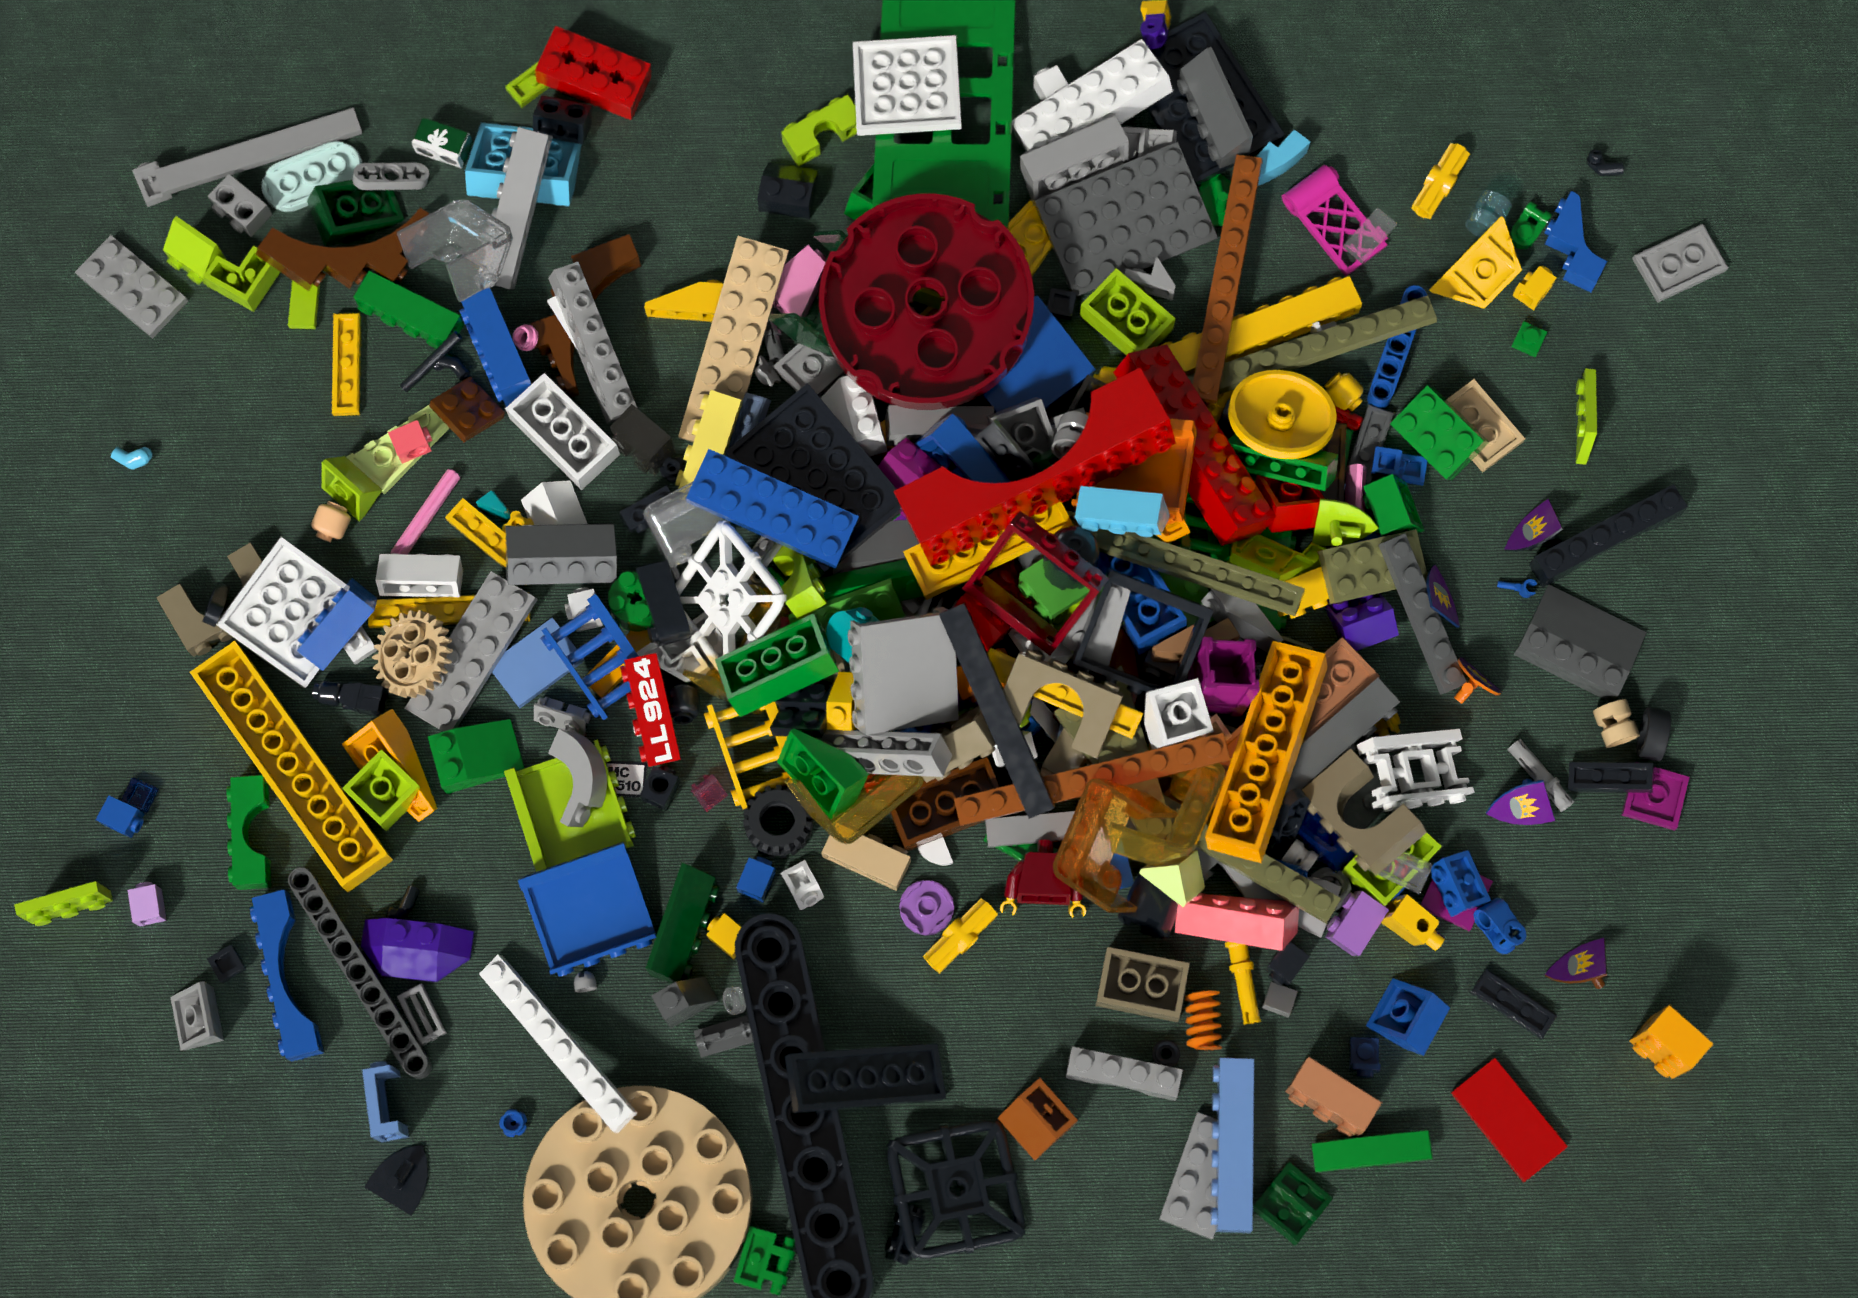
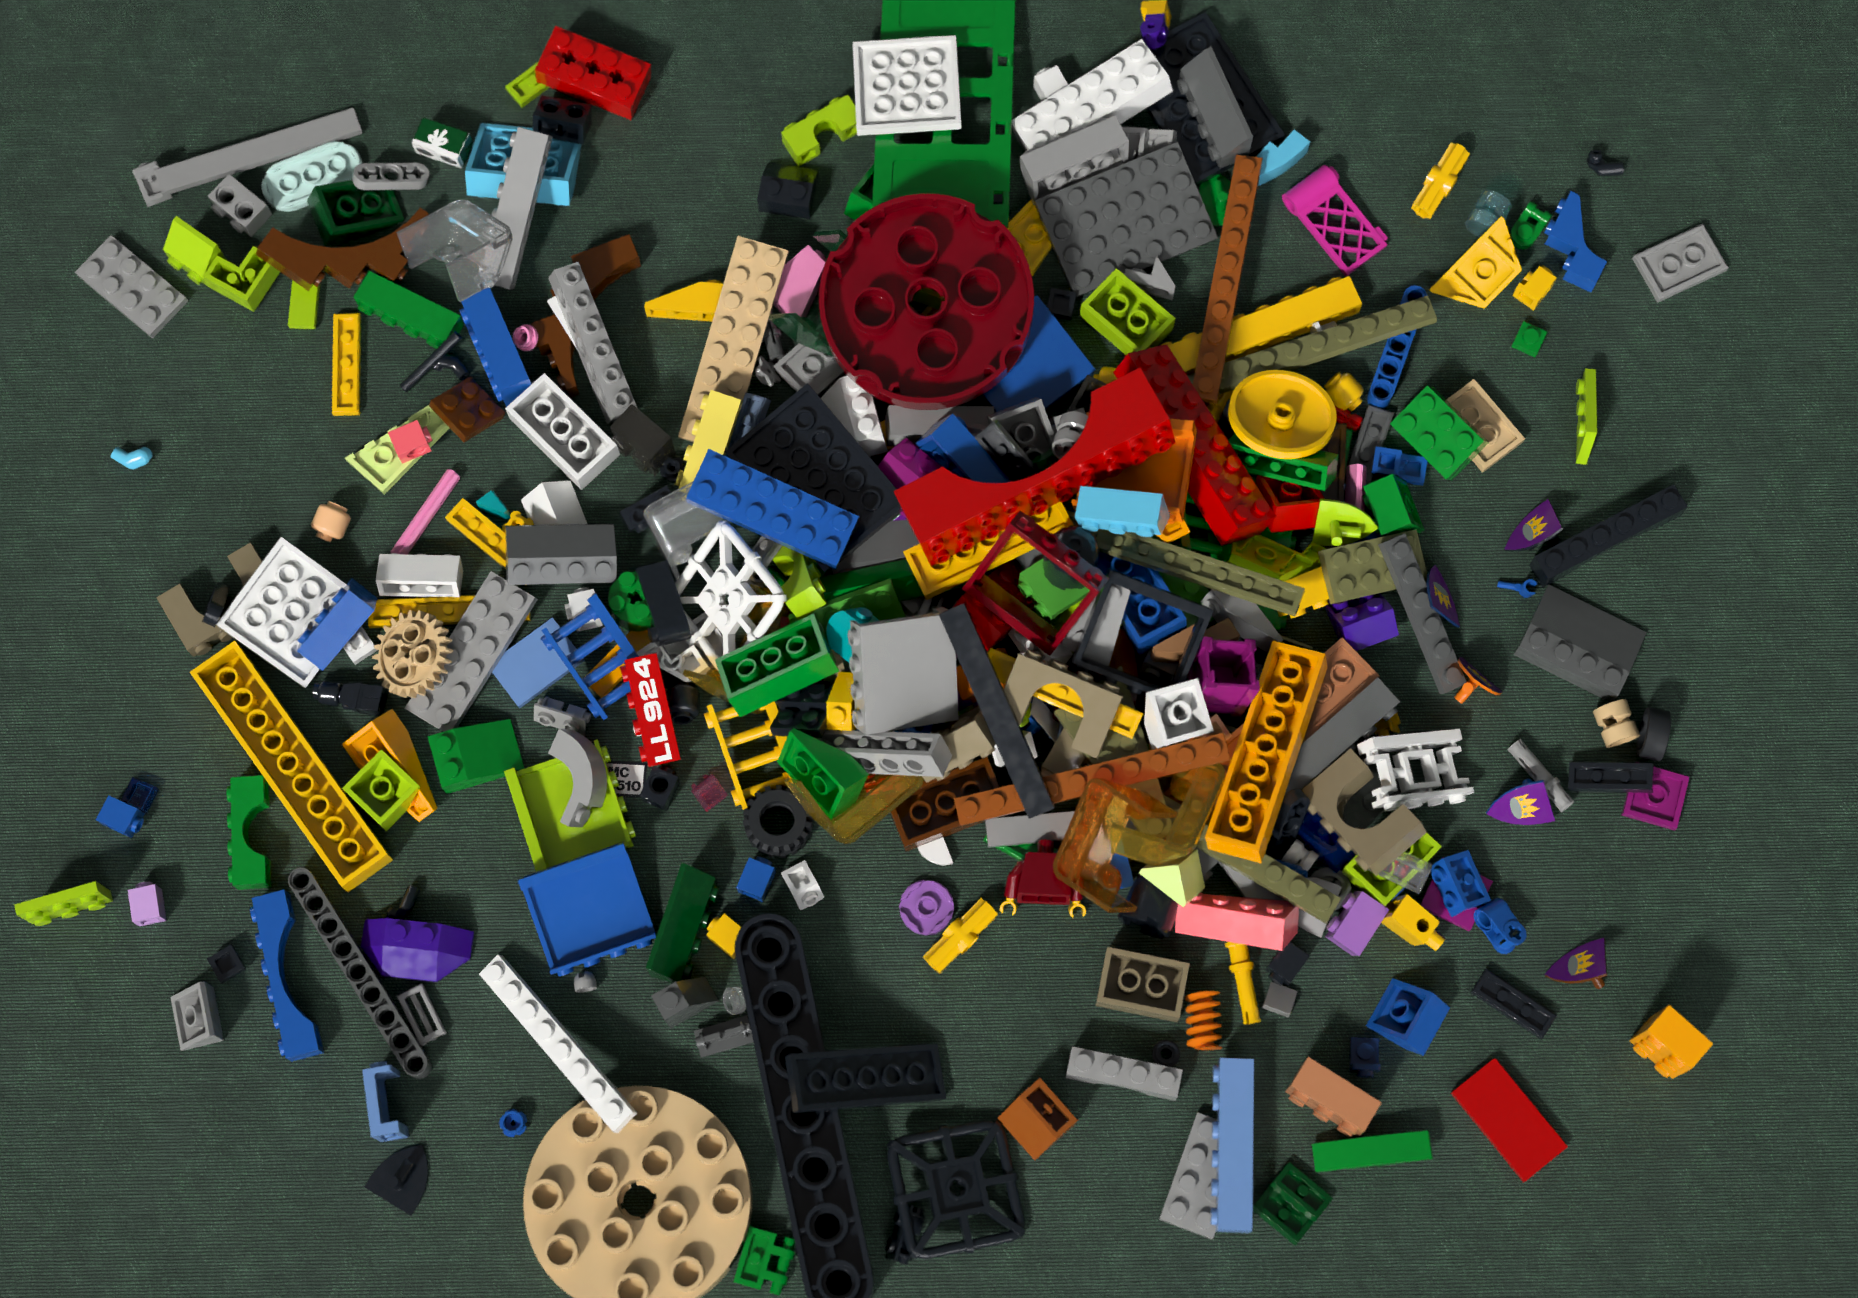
(349, 486): lime slope -> none
(870, 859): tan brick -> none
(1370, 235): clear tile -> none

